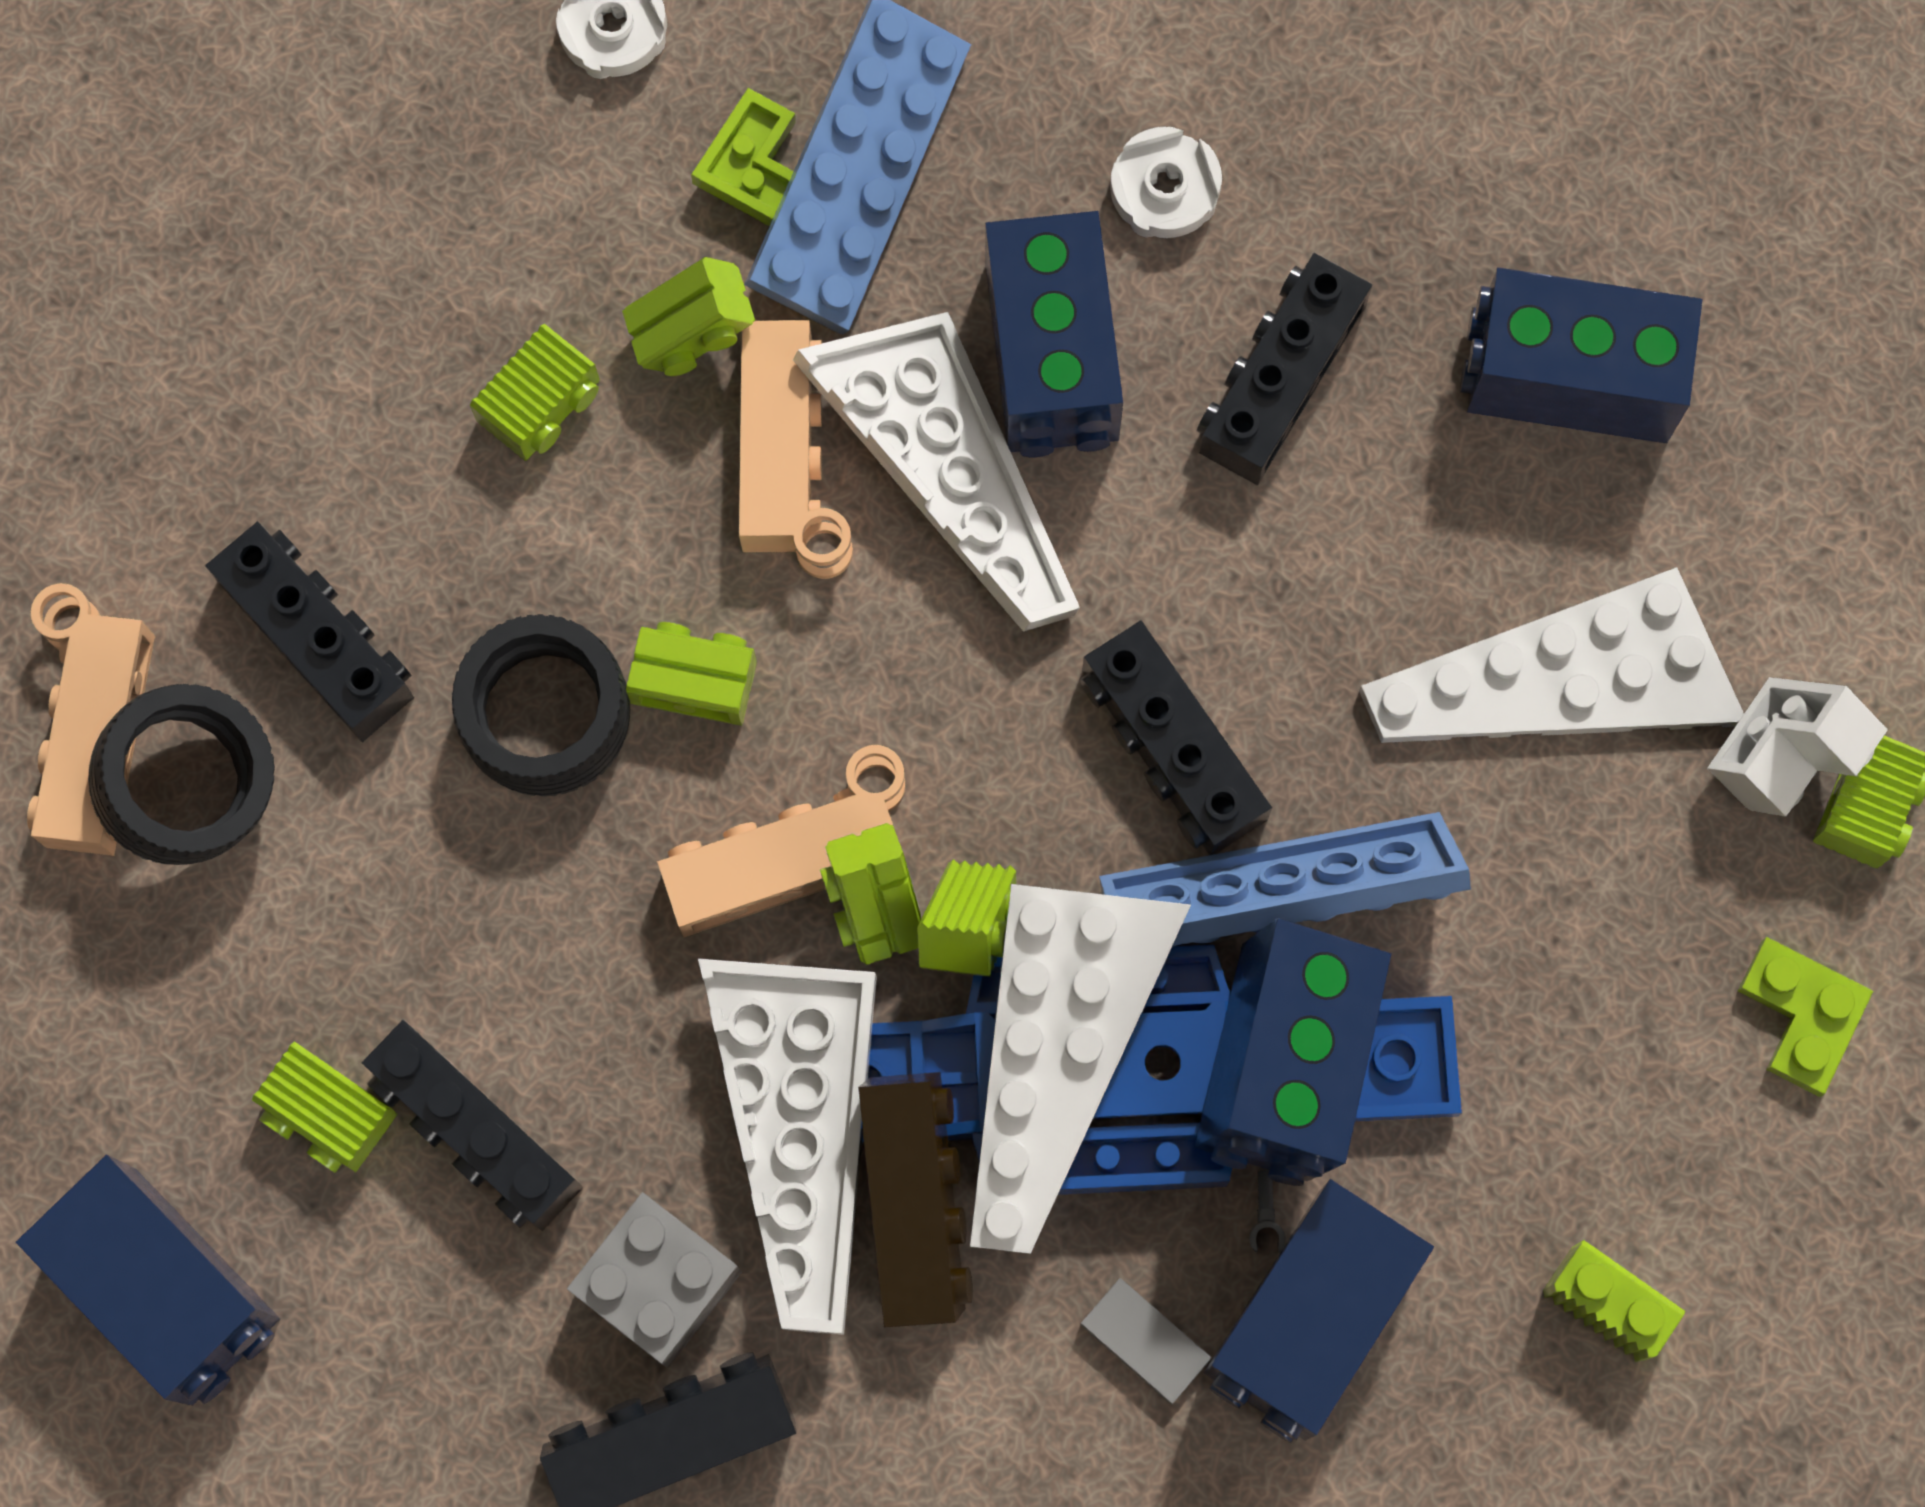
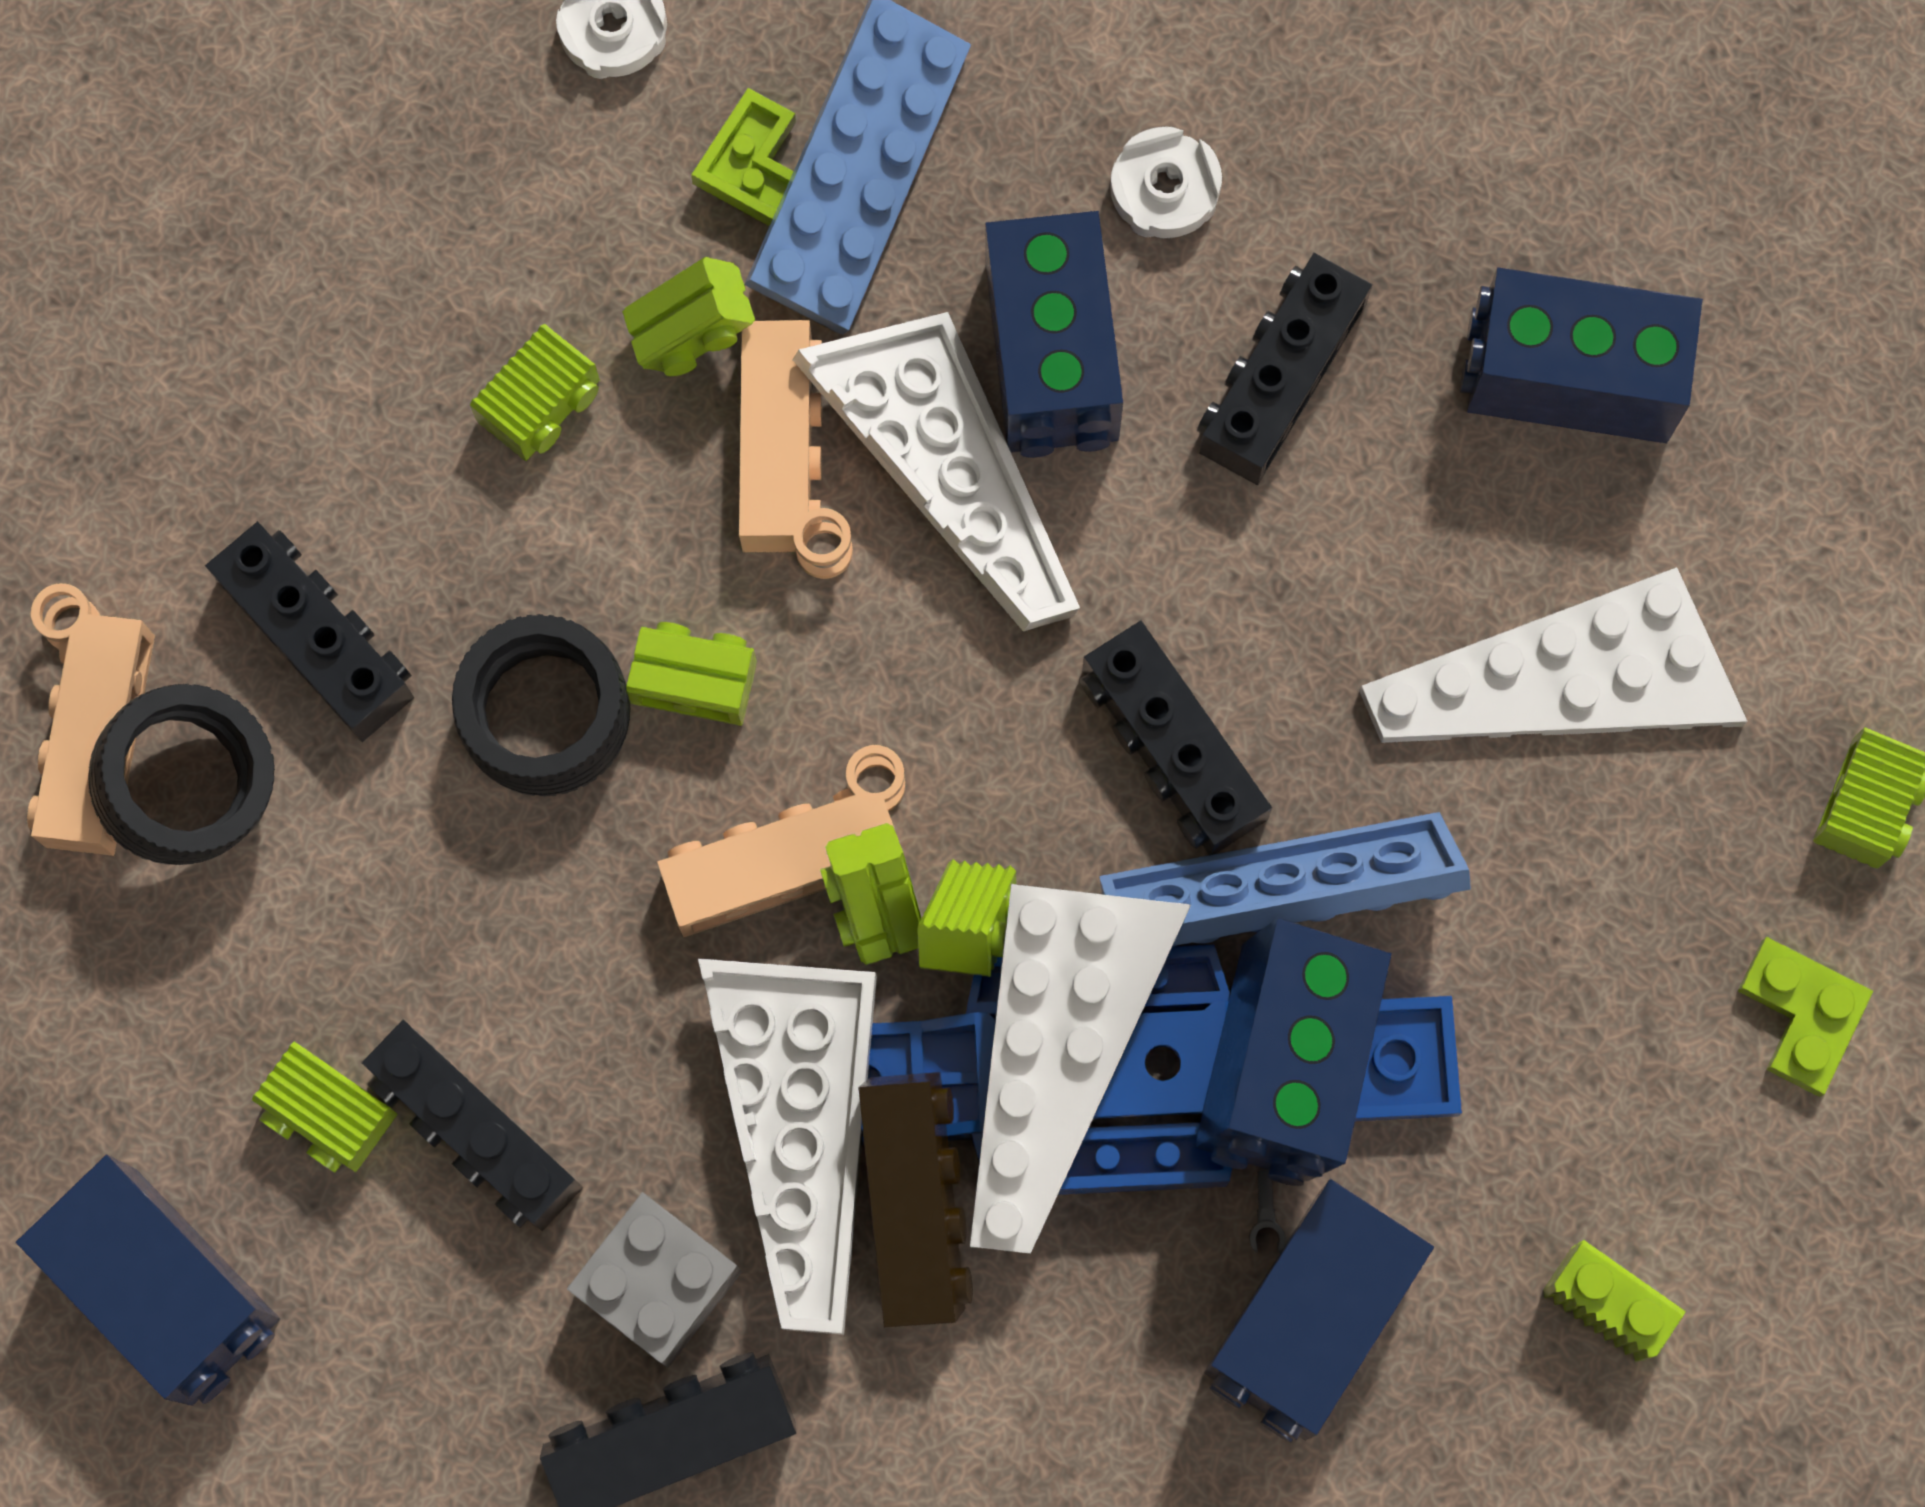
(1145, 1341): light grey tile -> none
(1790, 736): white brick -> none

